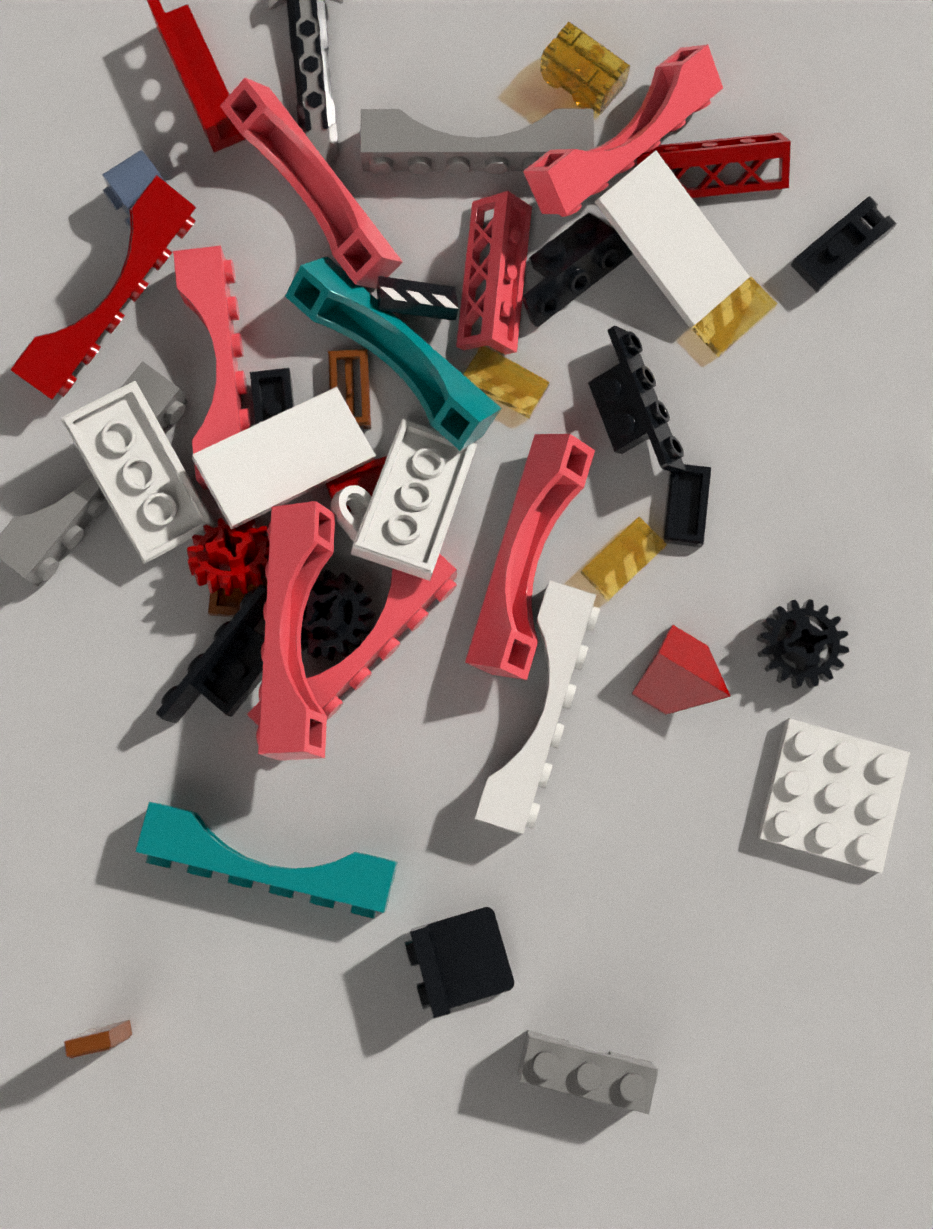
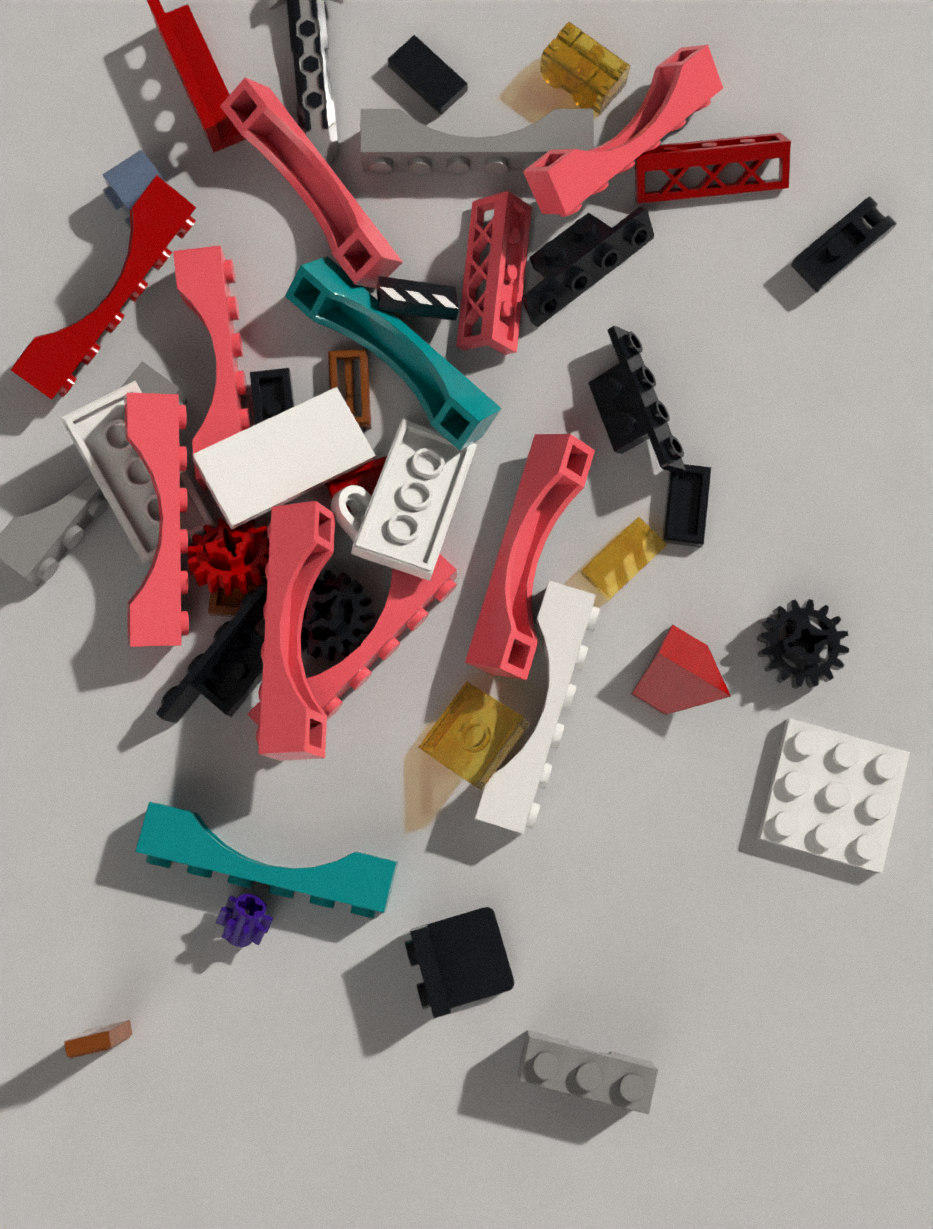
(153, 432): none -> coral arch
(244, 920): none -> dark purple gear
(427, 74): none -> black tile
(474, 735): none -> clear yellow tile
(506, 381): clear yellow tile -> none
(672, 239): white tile -> none
(734, 316): clear yellow tile -> none

